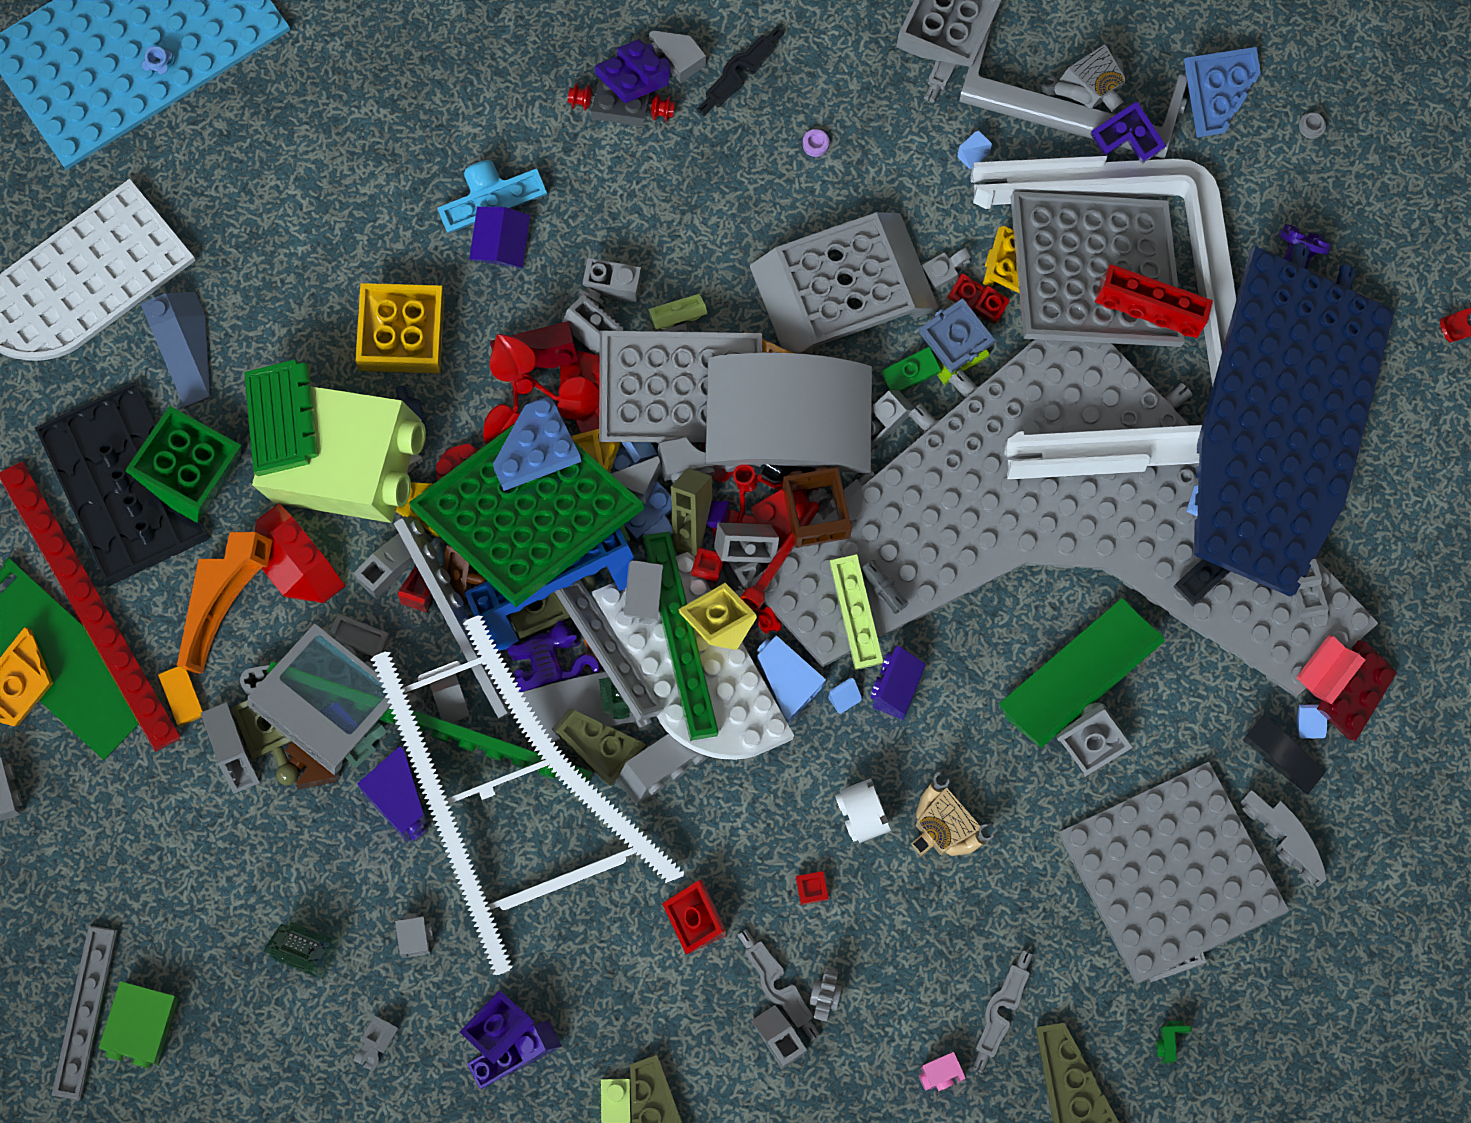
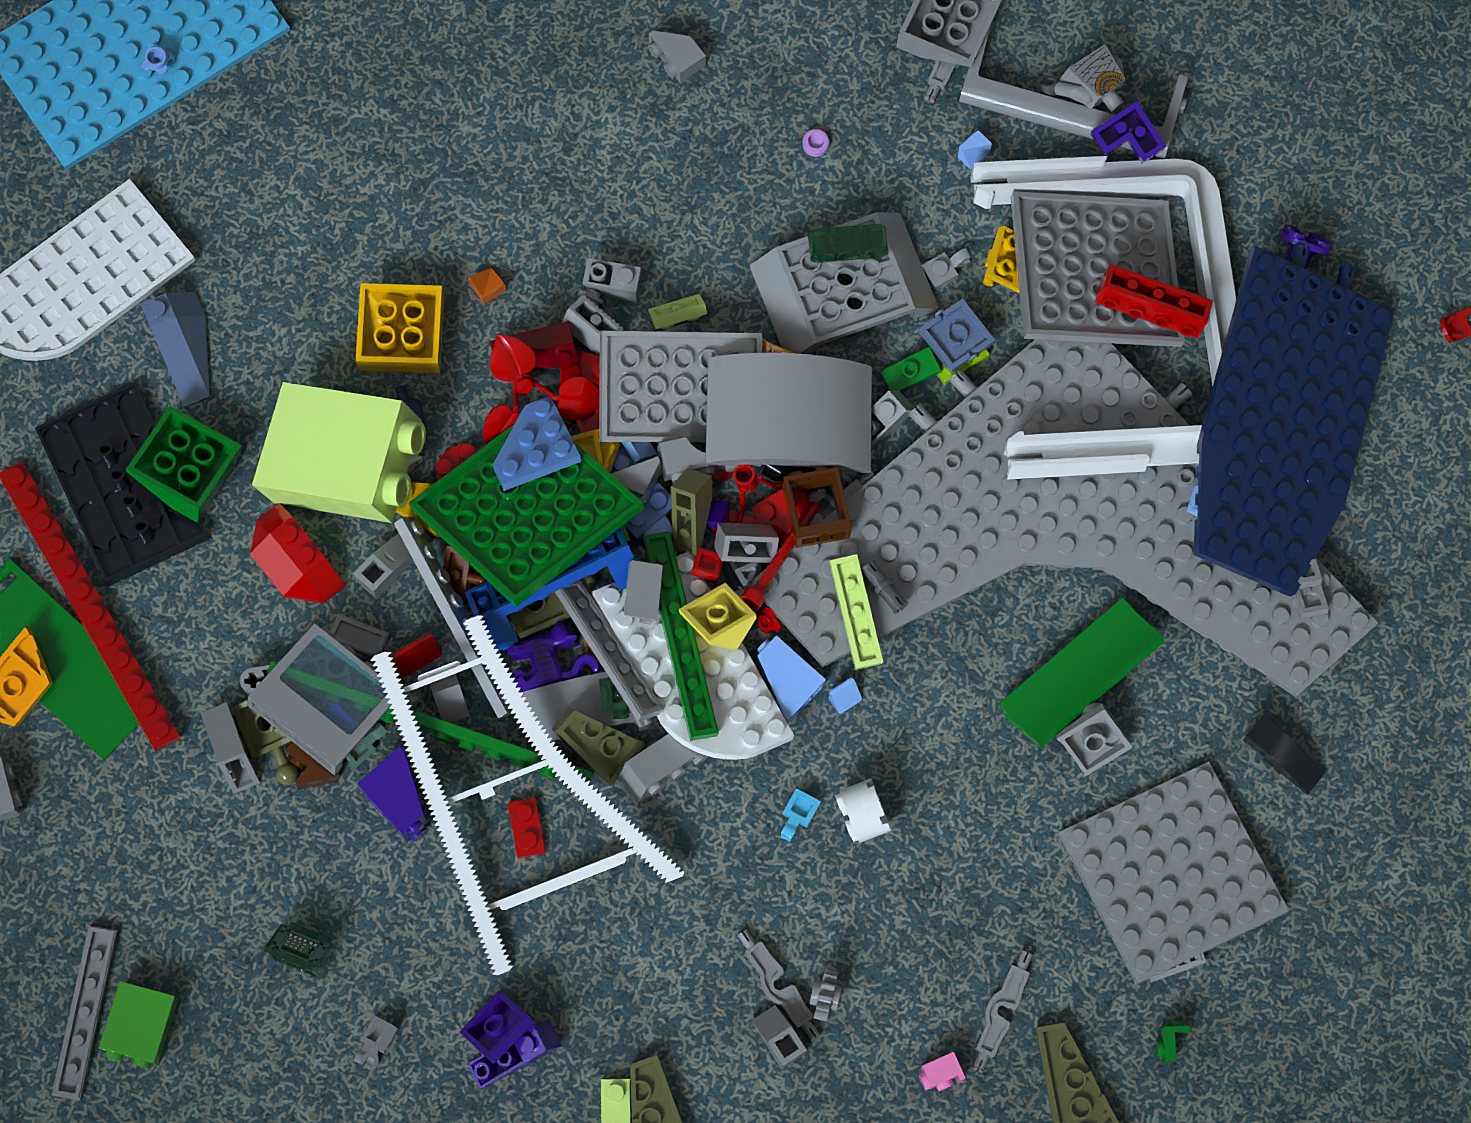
(181, 695): light orange tile -> none
(214, 590): orange arch -> none
(279, 417): green hinge -> none
(413, 935): light grey brick -> none
(415, 592): red slope -> none
(415, 655): none -> red slope
(487, 285): none -> orange slope
(489, 191): medium azure plate -> none
(499, 236): dark purple slope -> none
(526, 828): none -> red plate
(611, 108): dark grey plate -> none
(634, 71): dark purple plate -> none
(694, 917): red slope -> none
(749, 61): black piece -> none
(799, 811): none -> medium azure plate
(812, 888): red plate -> none
(847, 243): none -> clear green beam
(899, 683): dark purple slope -> none
(947, 823): tan torso -> none
(982, 301): red slope -> none
(1200, 581): black plate -> none
(1219, 87): medium blue plate -> none
(1296, 843): light grey slope -> none
(1310, 722): light blue slope -> none
(1312, 125): light grey plate -> none
(1330, 669): coral panel -> none
(1361, 694): dark red plate -> none

